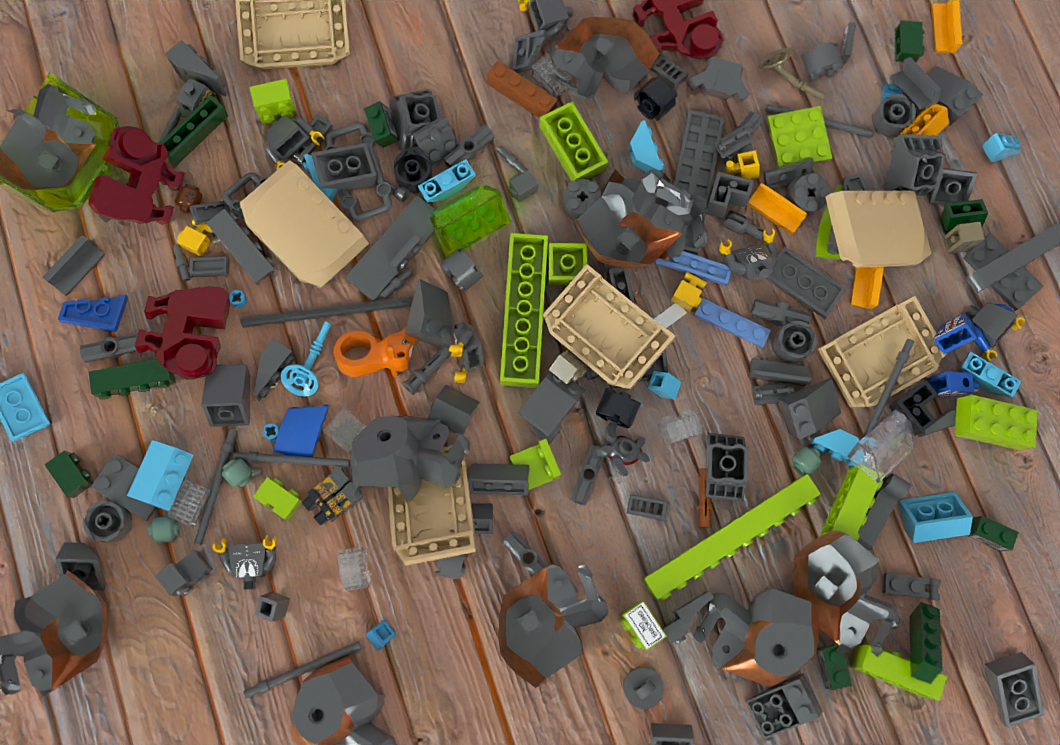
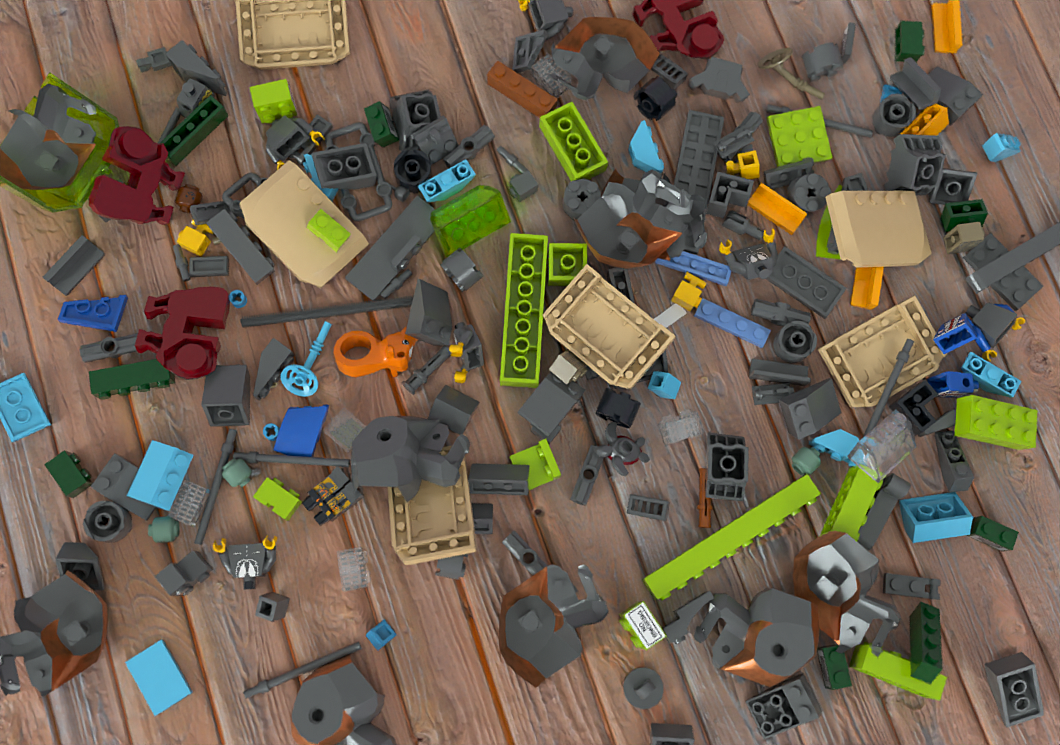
(155, 59): none -> dark grey plate
(158, 677): none -> medium azure tile
(328, 230): none -> lime brick
(953, 462): none -> dark grey slope

